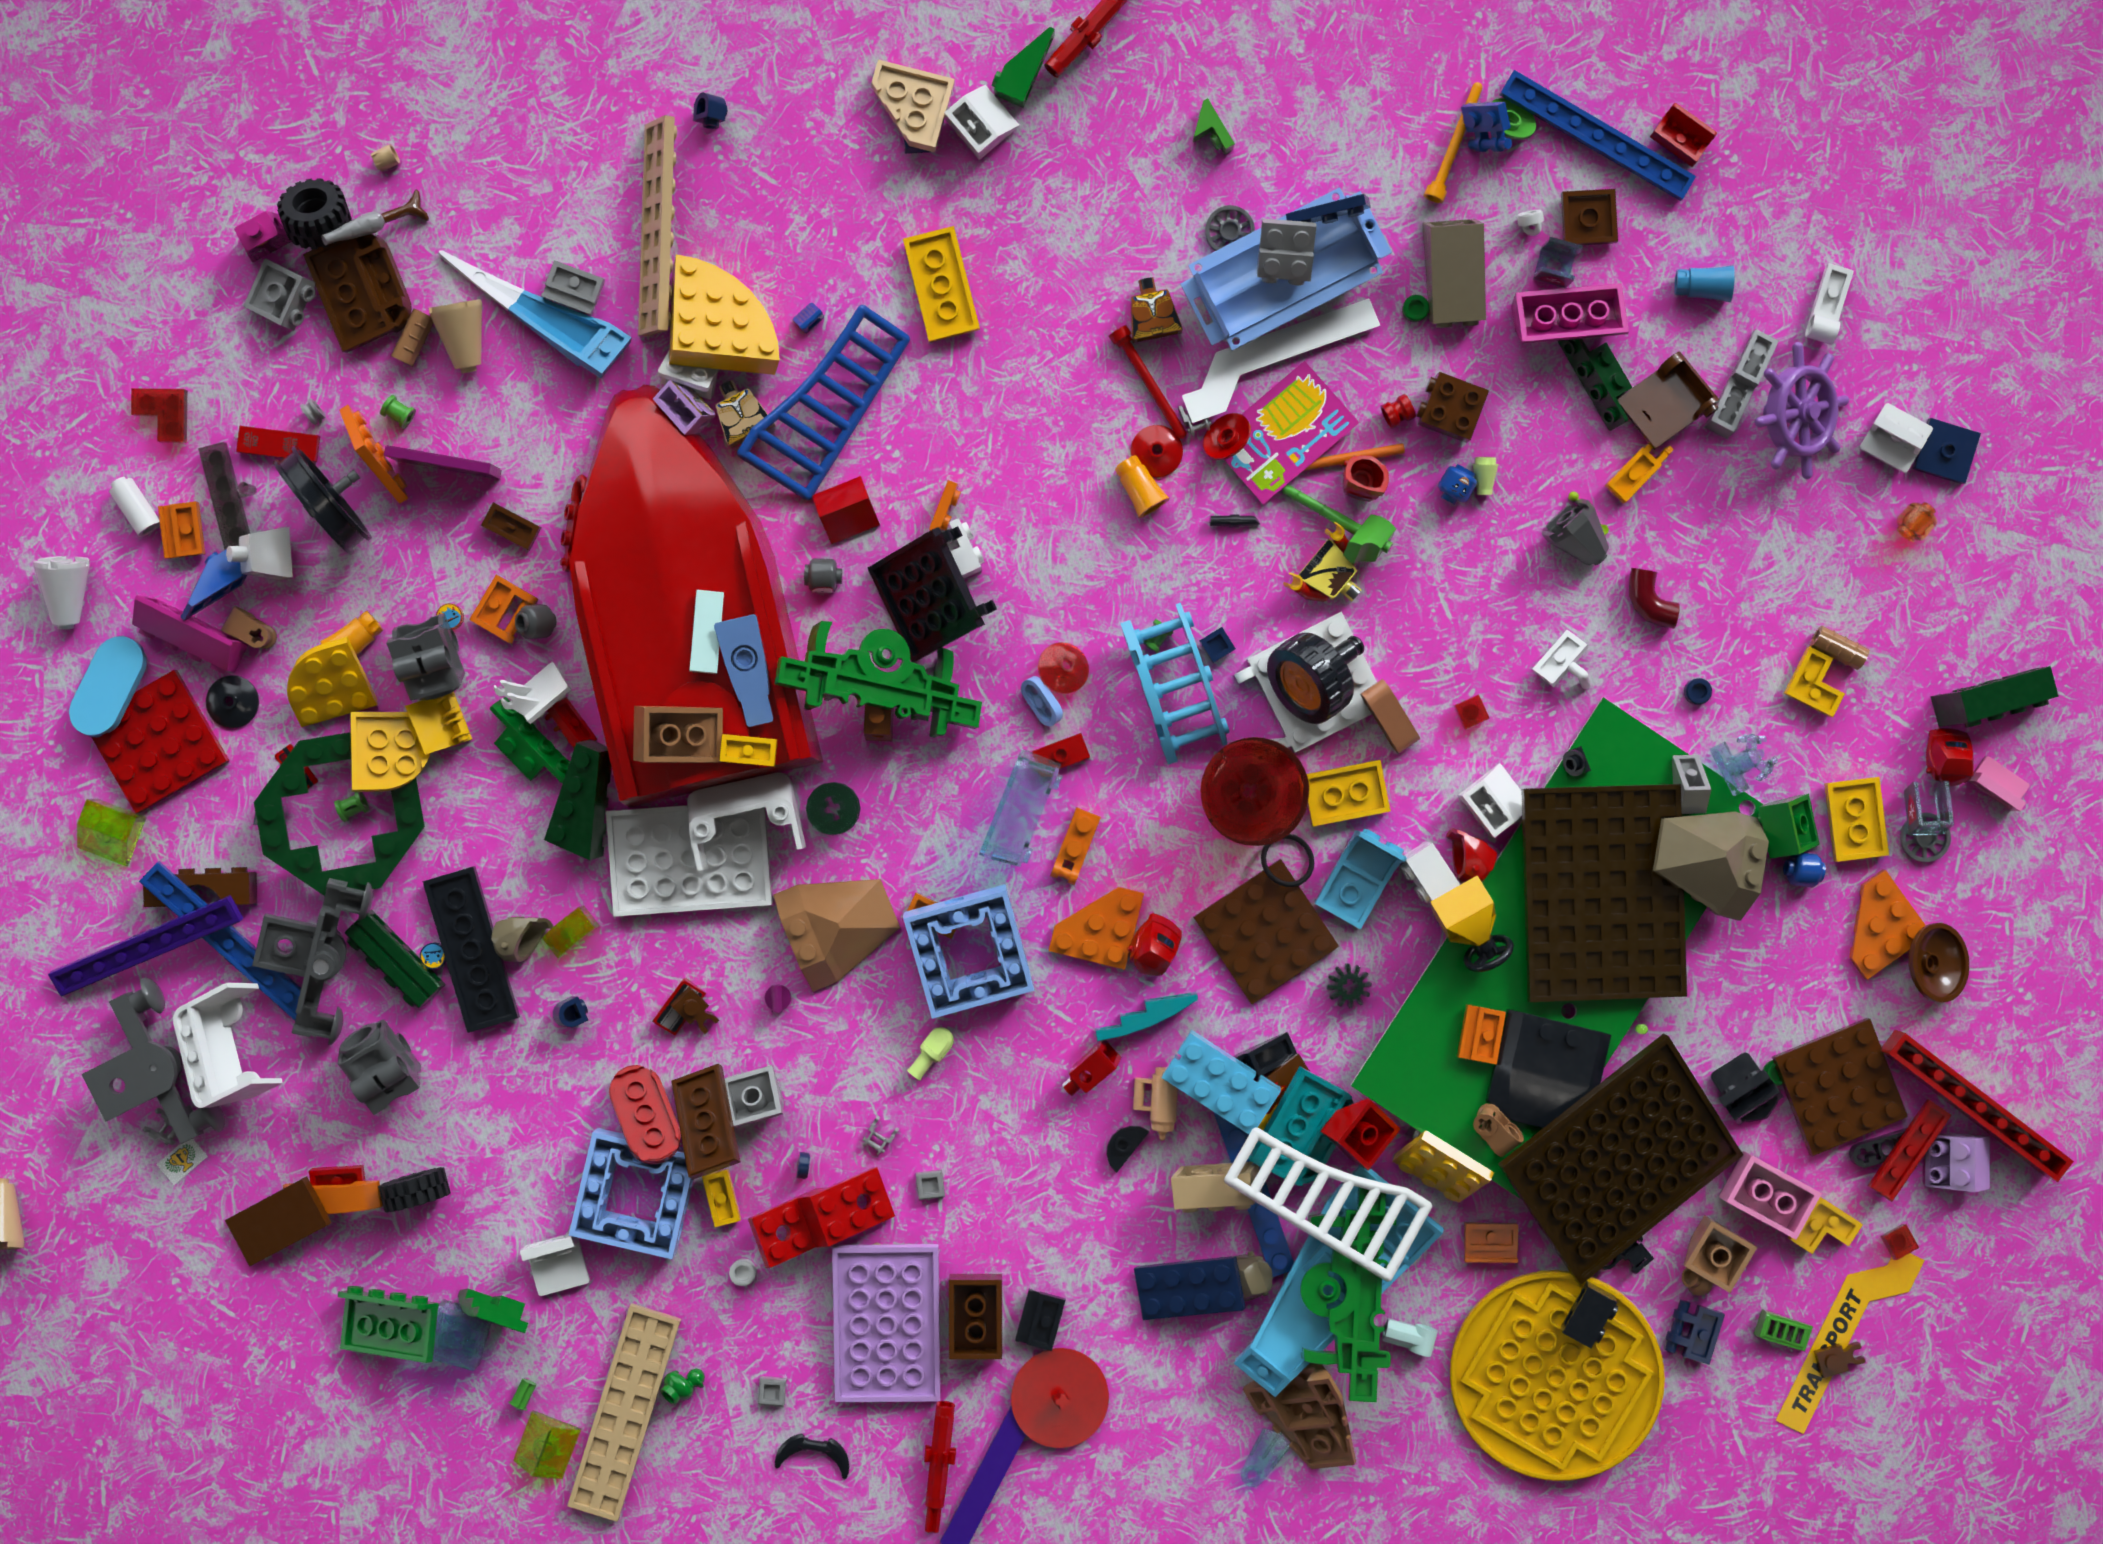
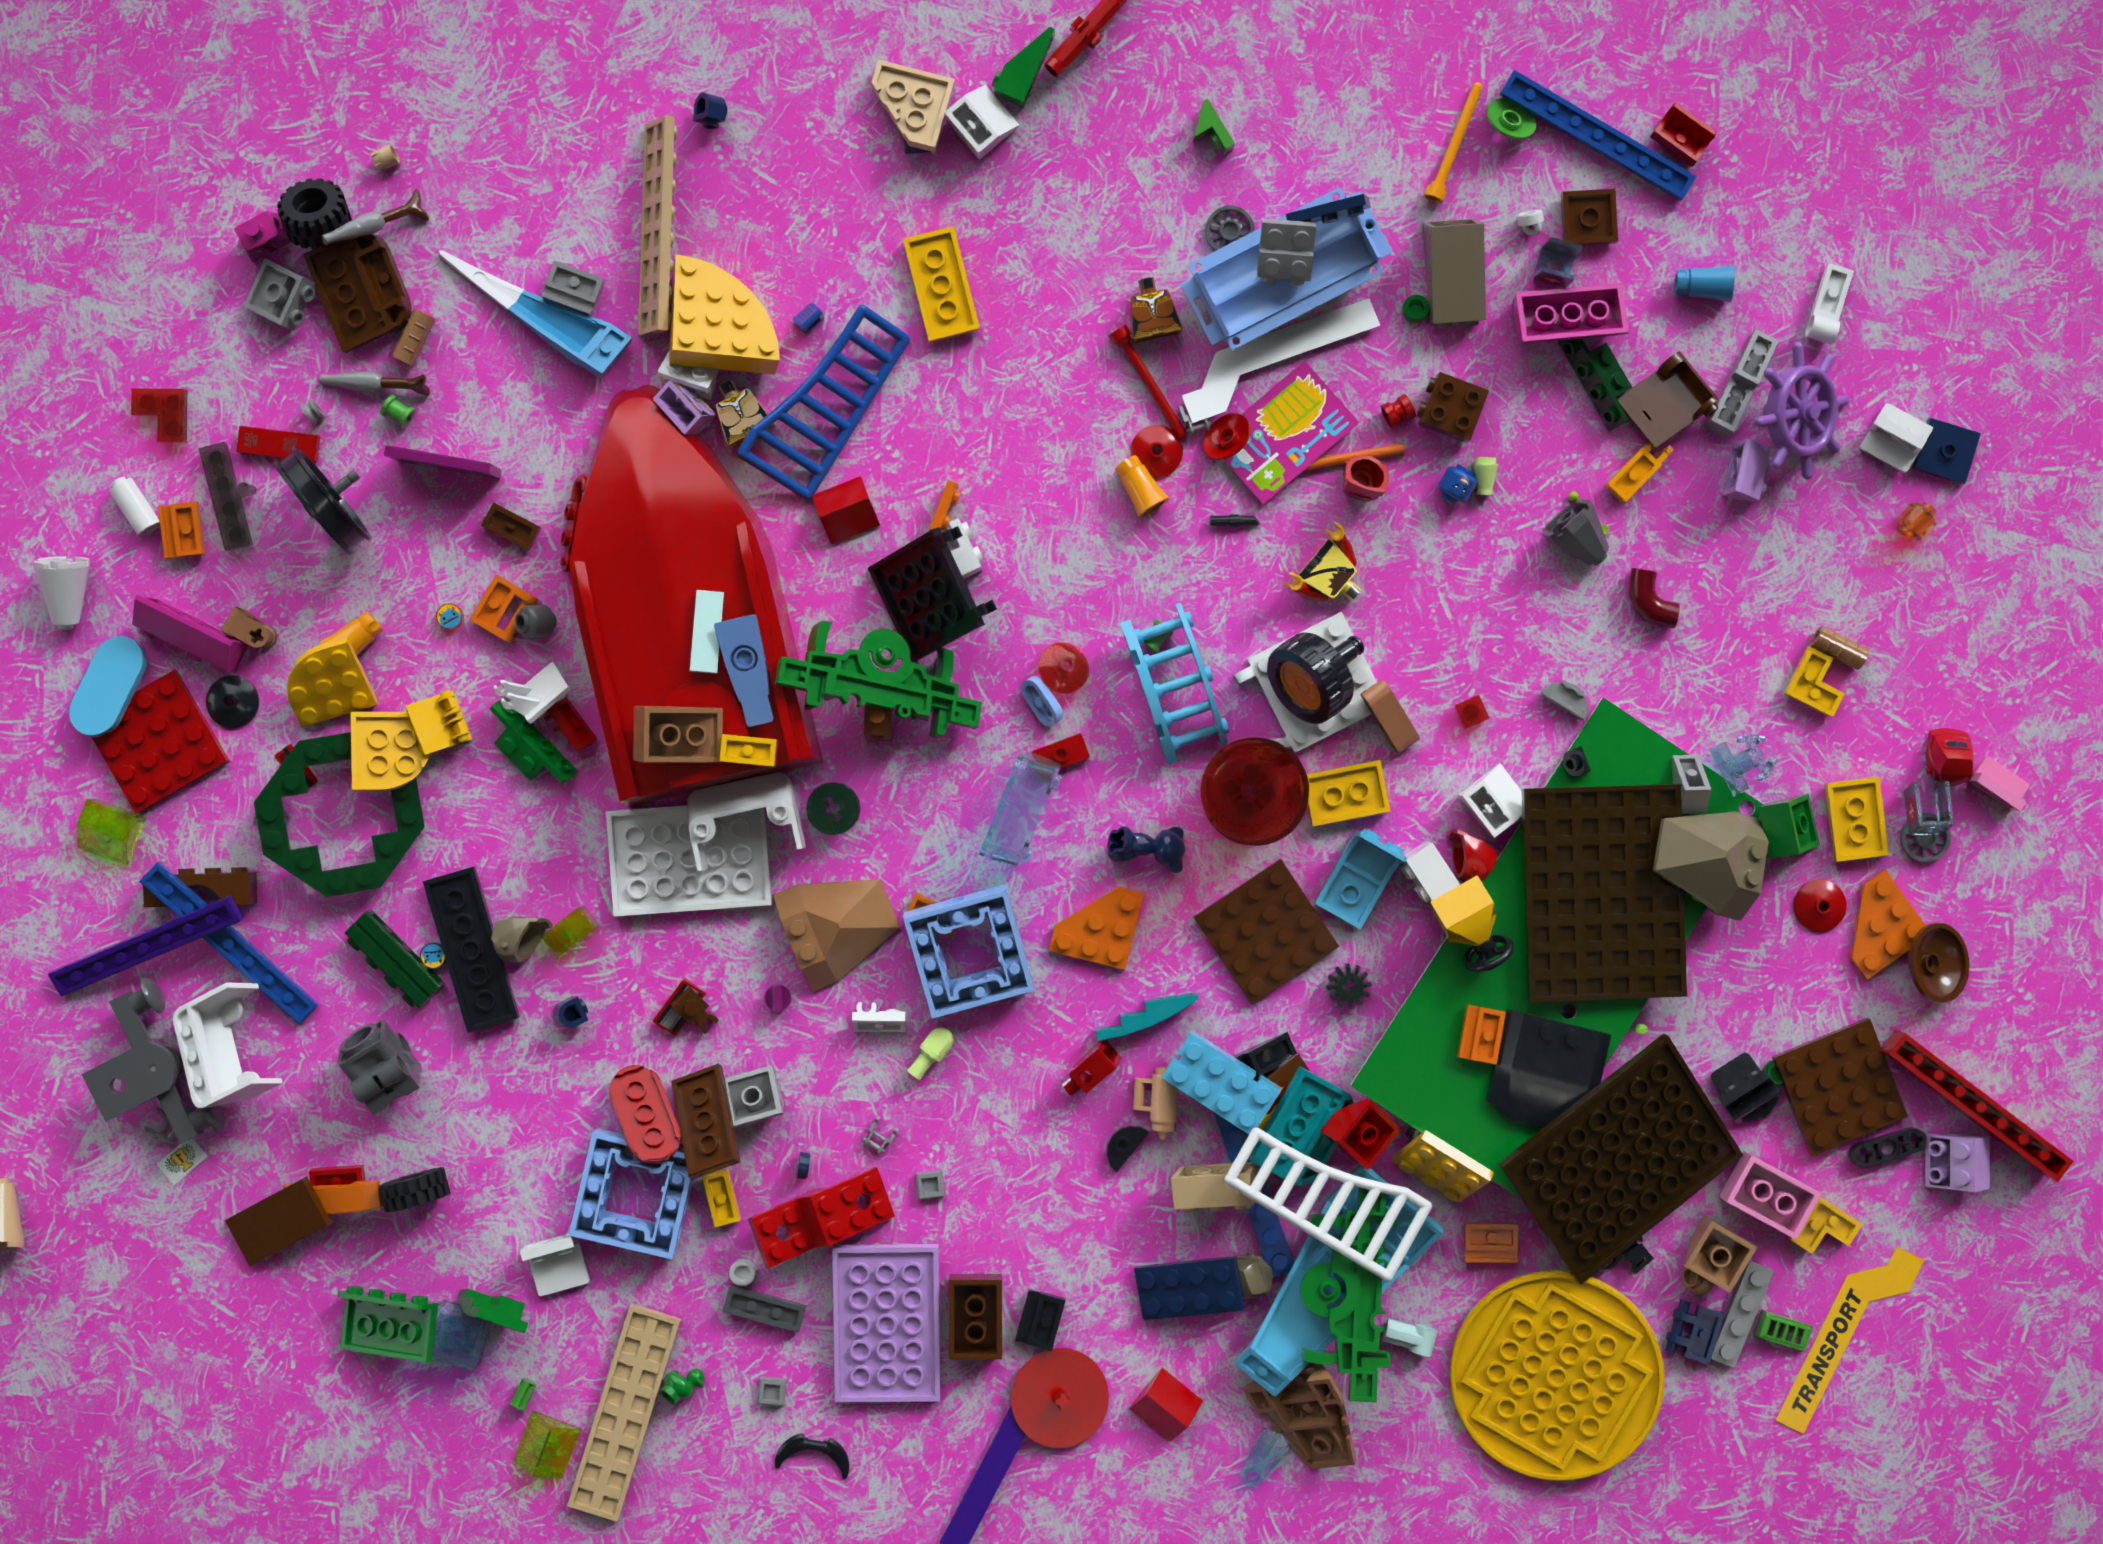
(215, 582): blue slope -> none
(264, 554): white torso -> none
(315, 955): dark grey piece -> none
(344, 807): bright green bush -> none
(373, 453): orange plate -> none
(374, 382): none -> light grey piece
(426, 658): dark grey piece -> none
(460, 332): tan cone -> none
(582, 801): dark green wedge -> none
(764, 1308): none -> dark grey plate
(822, 575): dark grey head -> none
(882, 1021): none -> plate
(939, 1455): red piece -> none
(1075, 845): orange plate -> none
(1155, 945): red helmet -> none
(1166, 847): none -> dark blue animal
(1166, 1405): none -> red slope
(1217, 644): dark blue plate -> none
(1281, 882): black tyre -> none
(1369, 538): bright green piece -> none
(1487, 118): blue plate -> none
(1497, 1130): medium nougat piece -> none
(1563, 658): white plate -> none
(1567, 697): none -> light grey plate
(1589, 1315): black brick -> none
(1697, 691): dark blue tile -> none
(1741, 1313): none -> light grey plate
(1747, 471): none -> lavender slope
(1804, 870): blue head -> none
(1807, 905): none -> red dish
(1834, 1359): reddish brown plate -> none
(1899, 1241): clear red plate -> none
(1909, 1150): red tile -> none
(1995, 697): dark green wedge -> none

